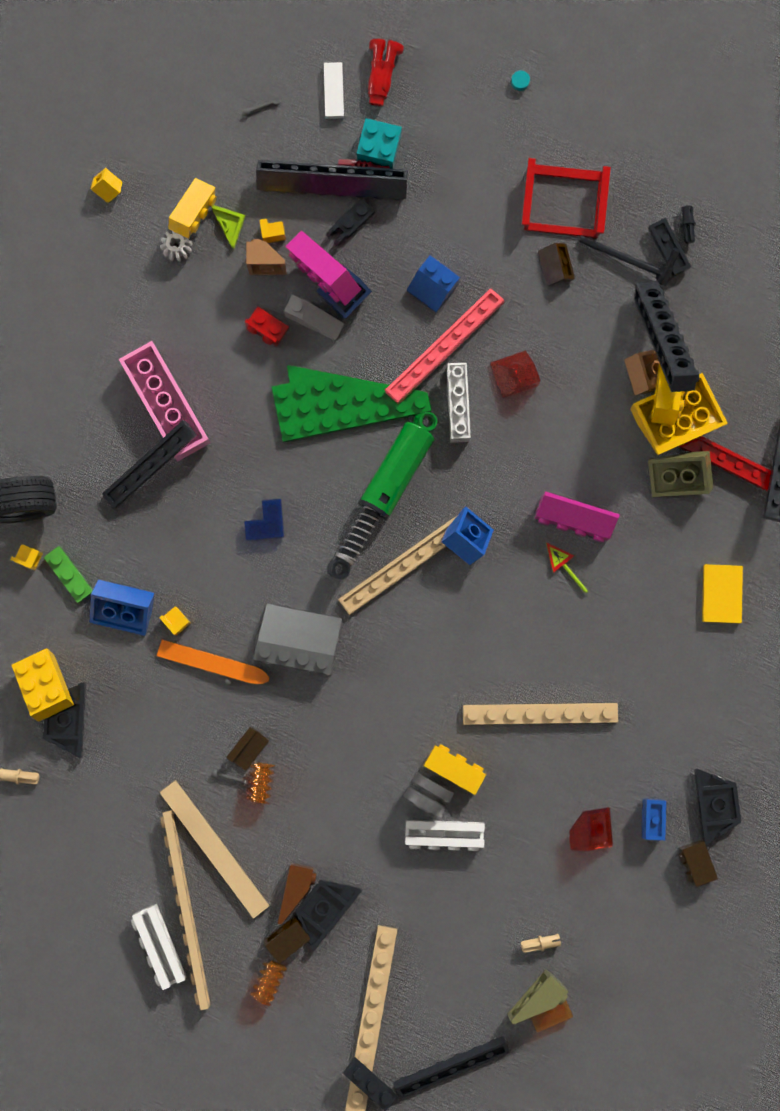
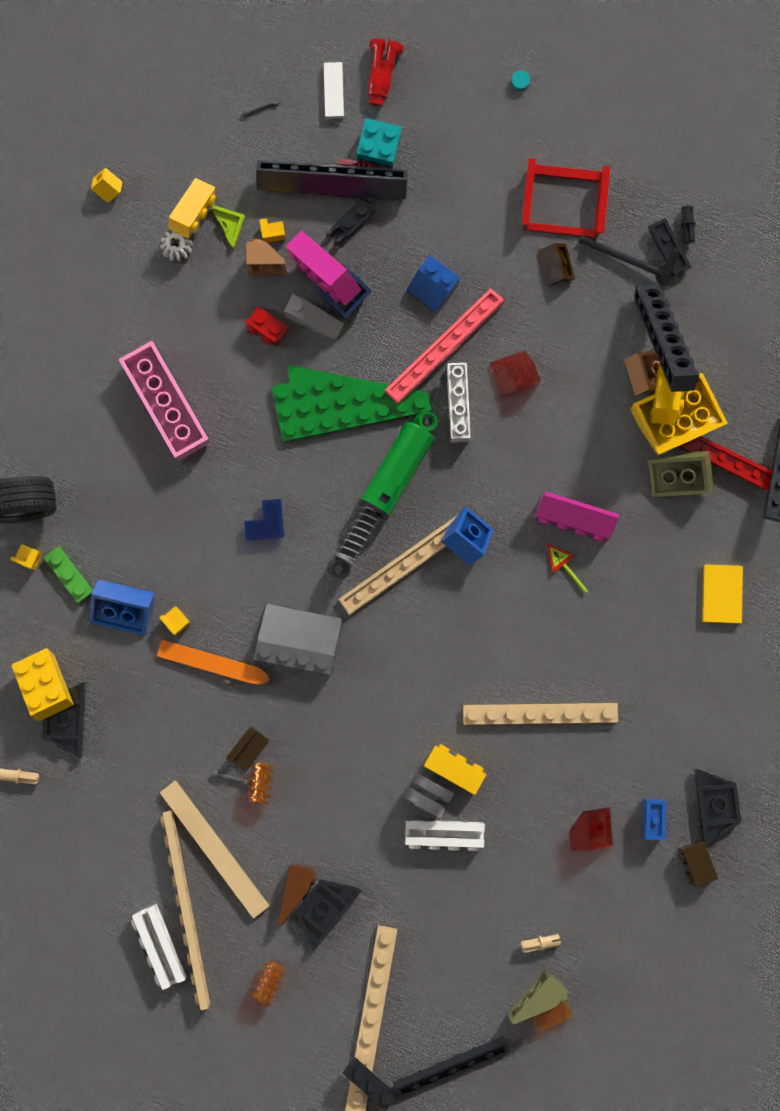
(149, 464): black plate -> none
(286, 939): dark brown panel -> none

